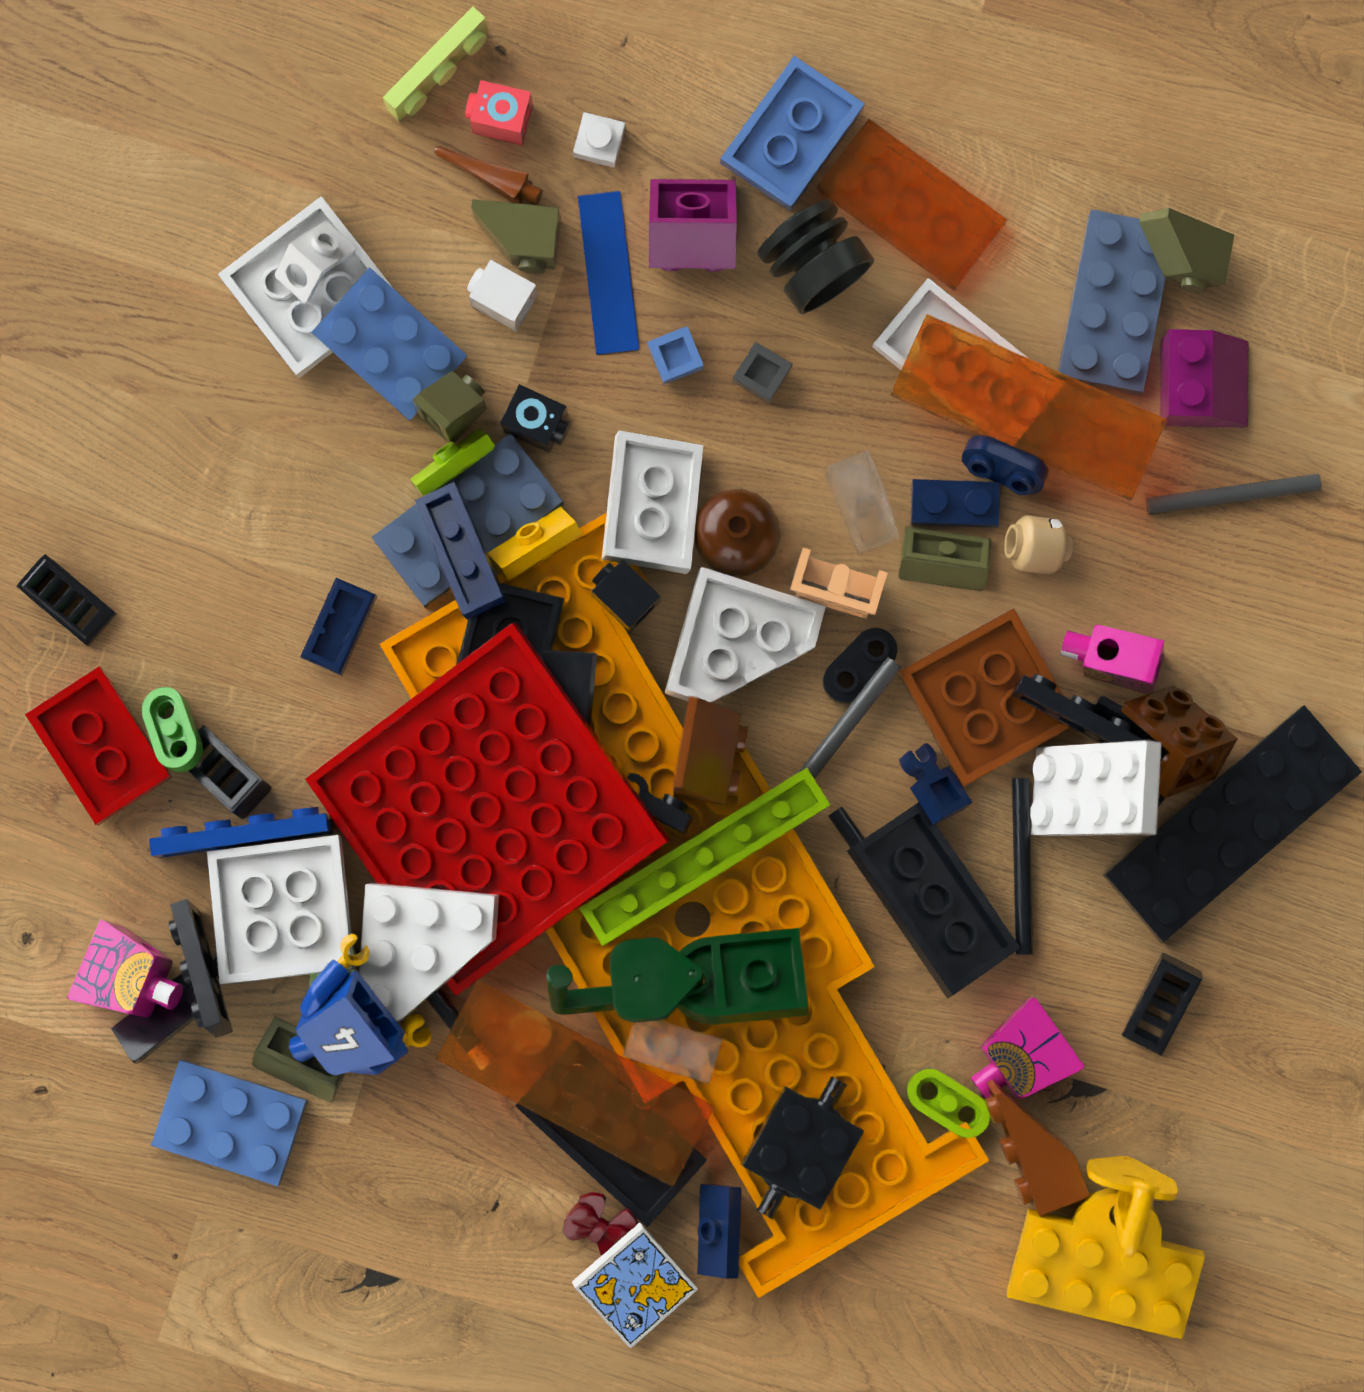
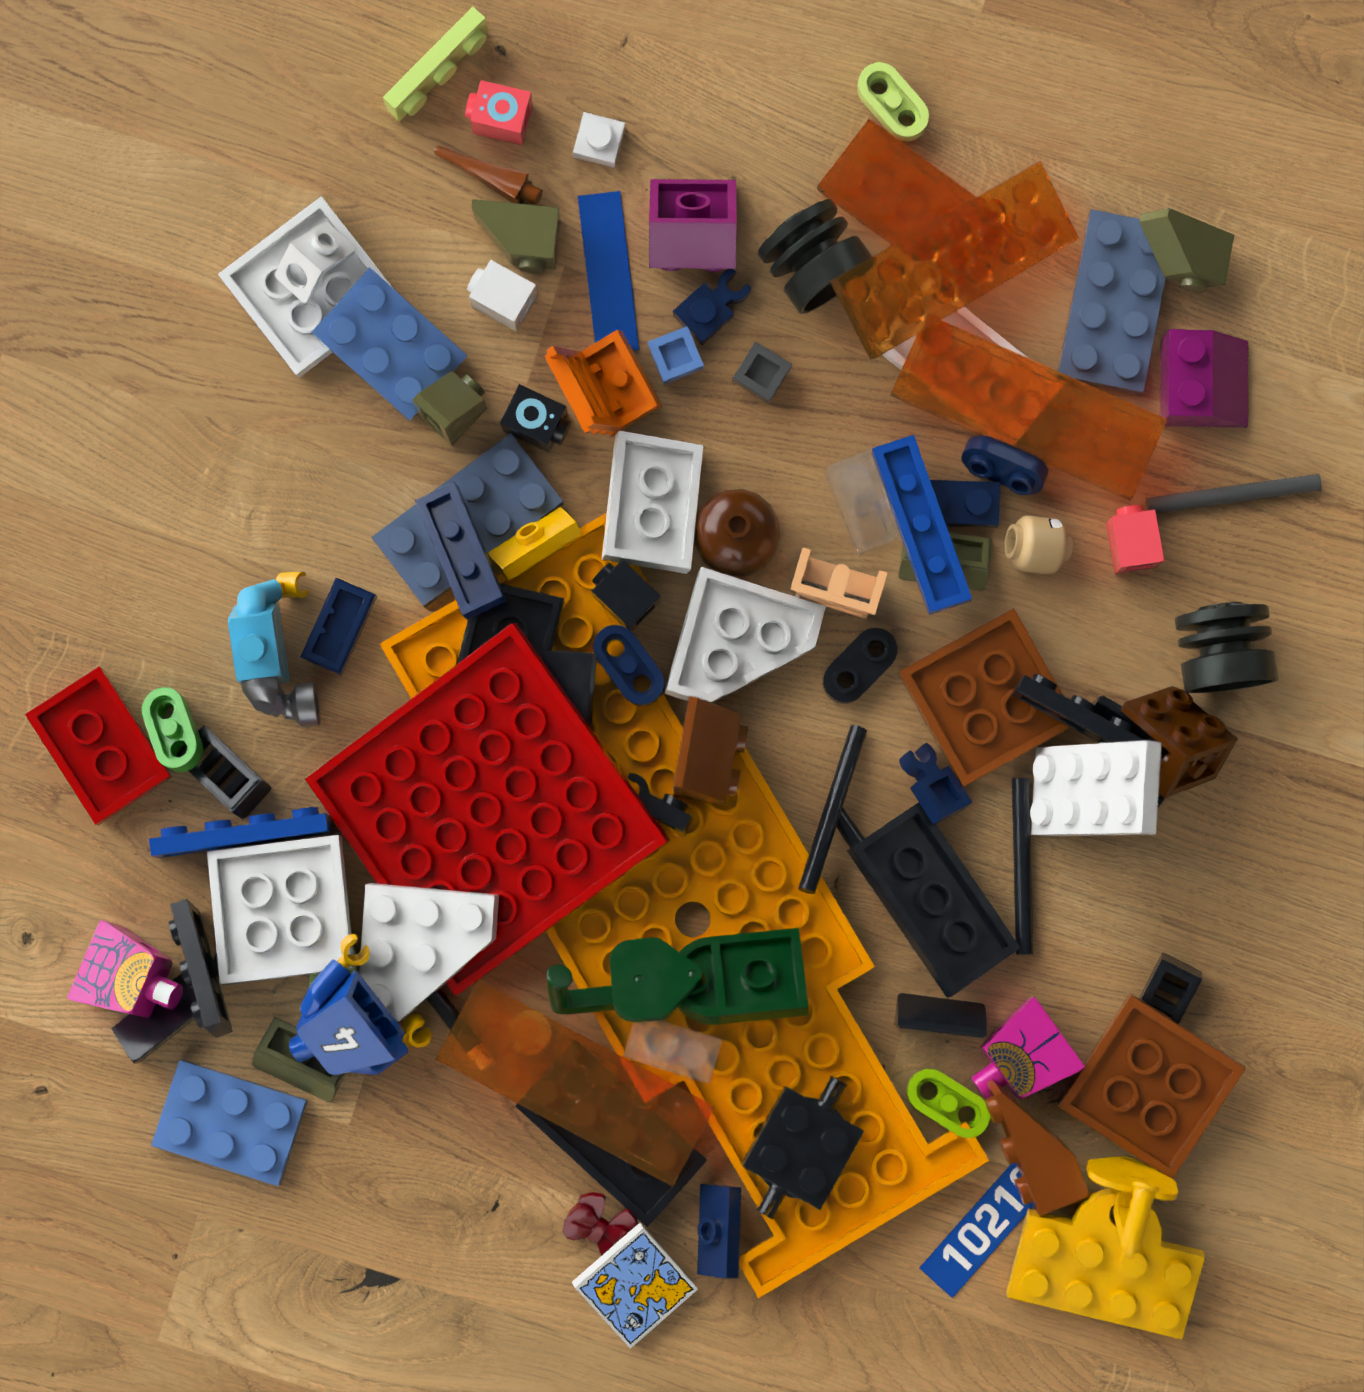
(39, 573): black slope -> none
(261, 651): none -> medium azure torso
(452, 461): lime plate -> none
(604, 384): none -> orange plate
(629, 665): none -> dark blue plate
(704, 856): lime plate -> none
(707, 310): none -> dark blue plate
(792, 133): medium blue plate -> none
(832, 809): none -> black bar
(851, 717): dark grey bar -> none
(895, 102): none -> yellowish green plate
(921, 525): none -> blue plate
(941, 1015): none -> black slope
(954, 260): none -> clear orange plate
(977, 1234): none -> blue sticker
(1134, 539): none -> coral brick
(1134, 666): dark pink torso -> none
(1151, 1086): none -> dark orange plate
(1226, 648): none -> pearl dark grey wheel
(1232, 823): black plate -> none

